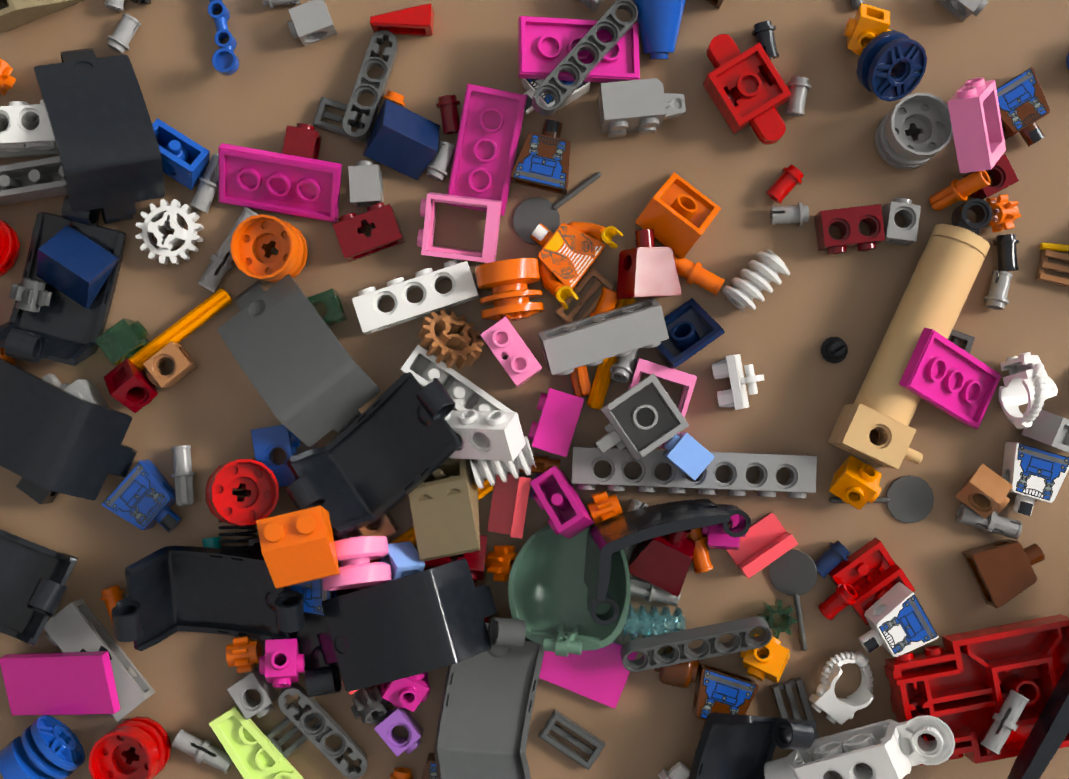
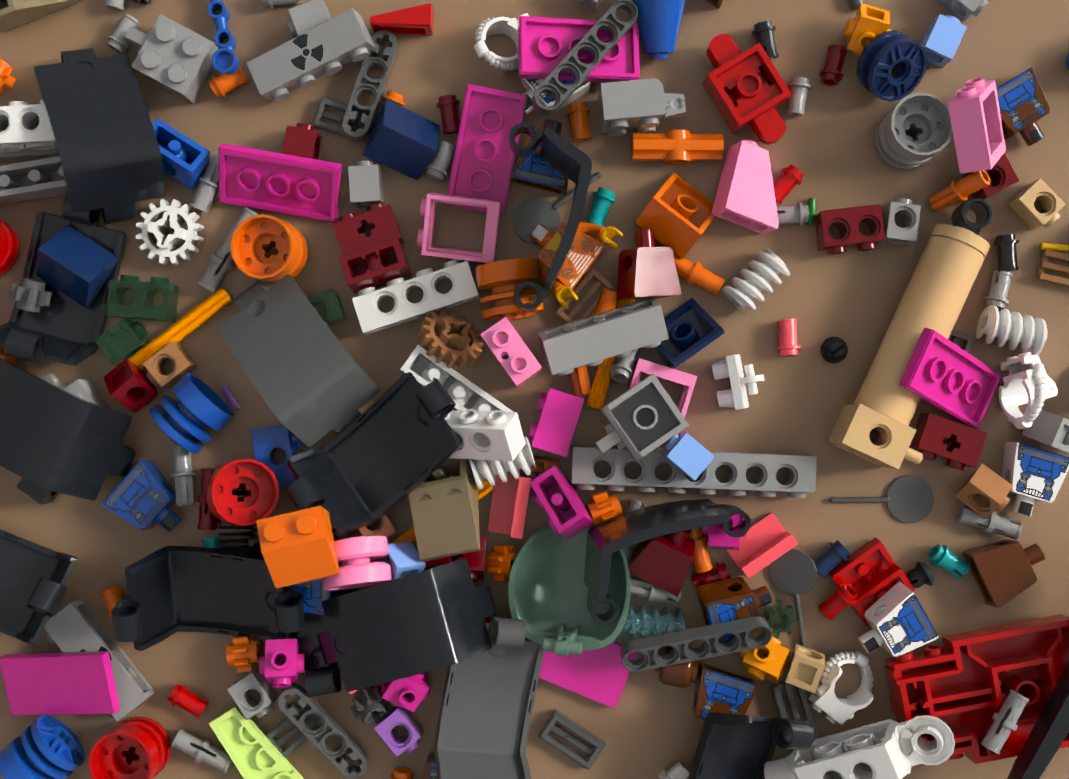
(142, 304): none -> clear green brick
(173, 57): none -> light grey hinge
(186, 419): none -> blue wheel
(187, 700): none -> red pin
(207, 520): none -> dark red pin
(224, 84): none -> orange pin
(230, 397): none -> medium lavender piece
(311, 56): none -> light grey brick
(375, 265): none -> dark red brick
(492, 26): none -> white piece
(573, 165): none -> black panel
(579, 121): none -> orange pin
(600, 206): none -> teal pin
(677, 147): none -> orange piece
(716, 574): none -> dark red pin
(730, 601): none -> reddish brown torso
(747, 189): none -> bright pink slope
(788, 337): none -> coral pin
(805, 668): none -> tan brick
(811, 204): none -> green piece
(833, 65): none -> dark red pin
(856, 482): light orange brick -> none
(920, 575): none -> black piece
(943, 39): none -> light blue brick
(948, 561): none -> teal pin
(964, 440): none -> dark red brick
(1003, 213): orange gear -> none
(1013, 328): none -> white piece
(1024, 207): none -> tan brick

